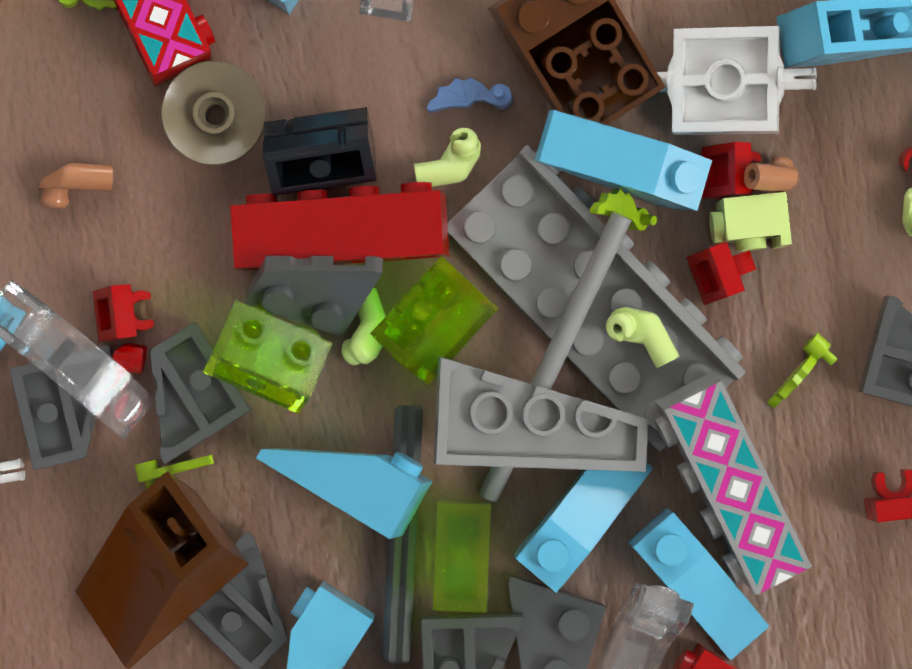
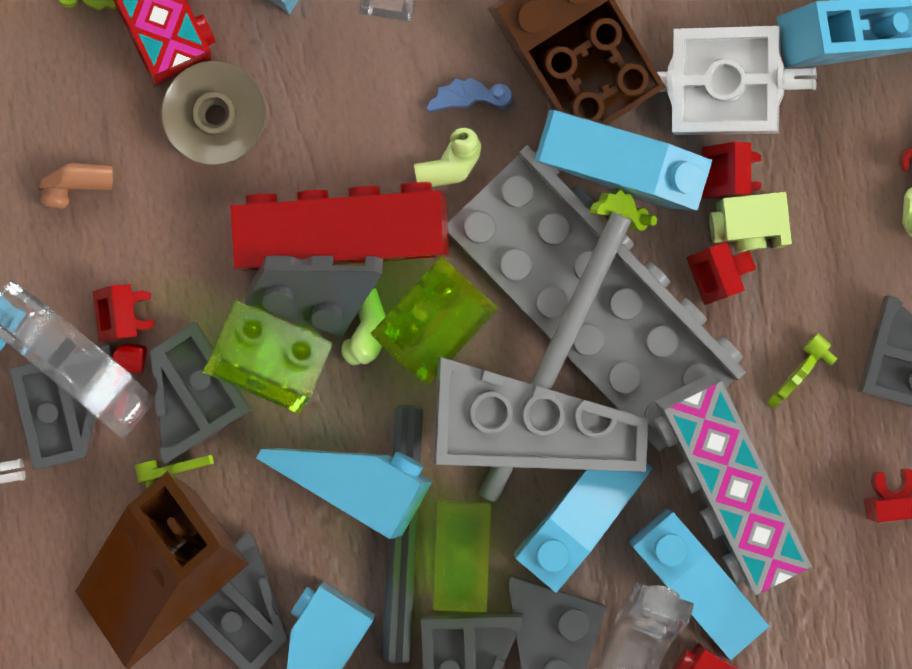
(319, 151): black brick -> none
(642, 328): yellowish green arm -> none
(772, 177): nougat arm -> none

